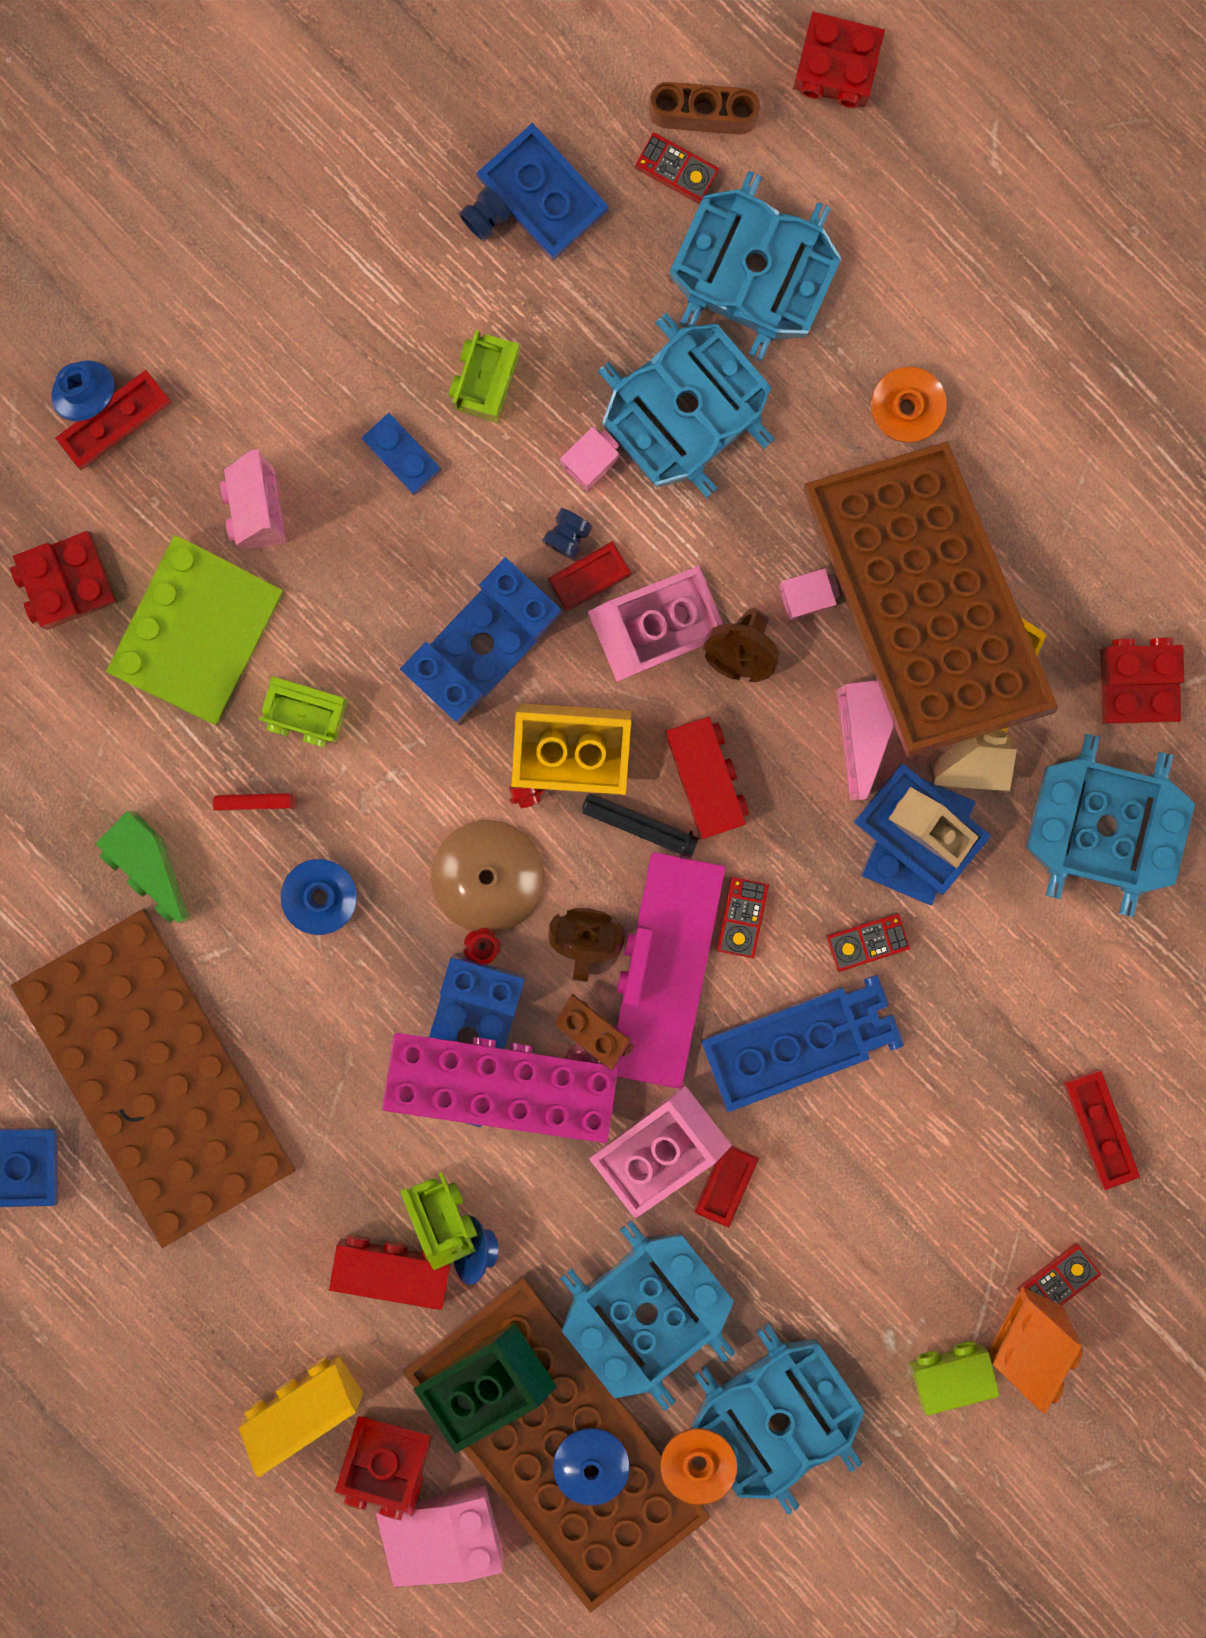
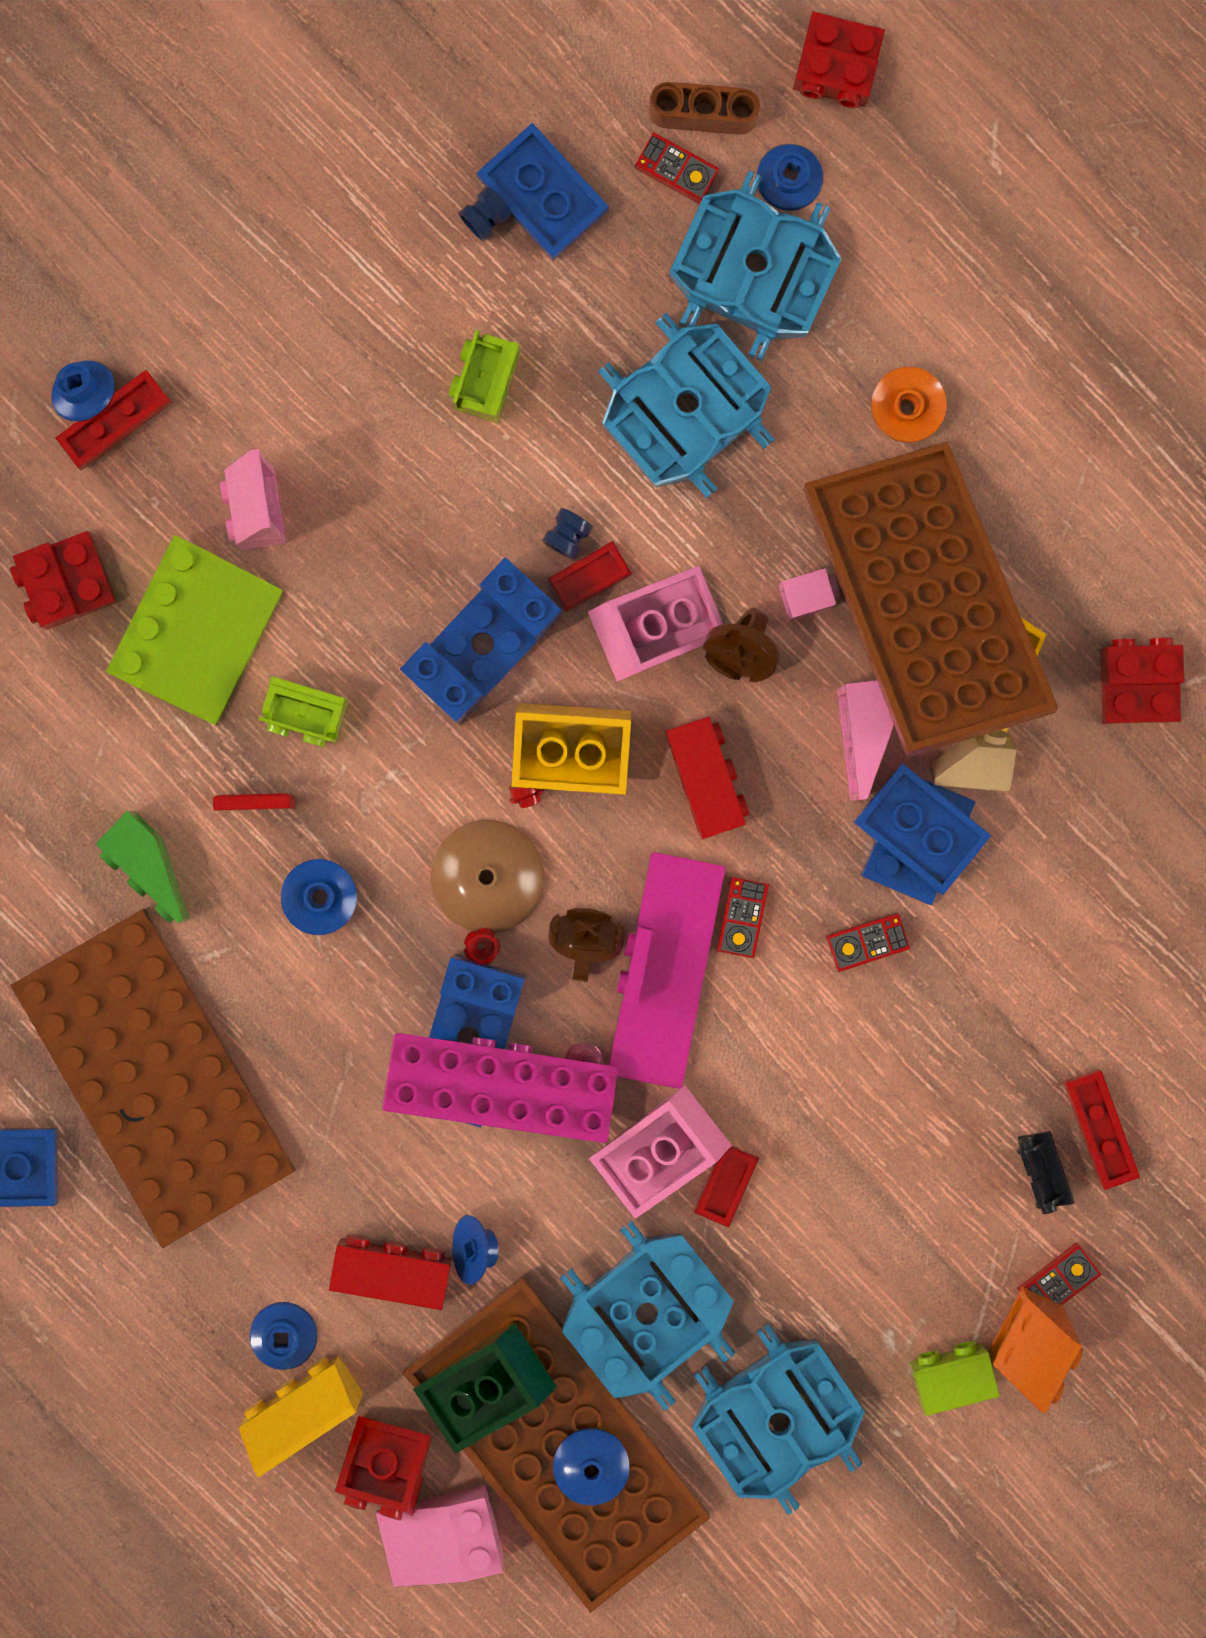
(283, 1318): none -> blue piece
(401, 453): blue plate -> none
(438, 1222): lime hinge -> none
(590, 457): bright pink brick -> none
(593, 1032): dark orange hinge -> none
(640, 825): black axle -> none
(694, 1483): orange dish -> none
(782, 191): none -> blue piece
(800, 1043): blue hinge -> none
(933, 827): tan slope -> none
(1046, 1171): none -> black hinge
(1123, 798): dark azure piece -> none

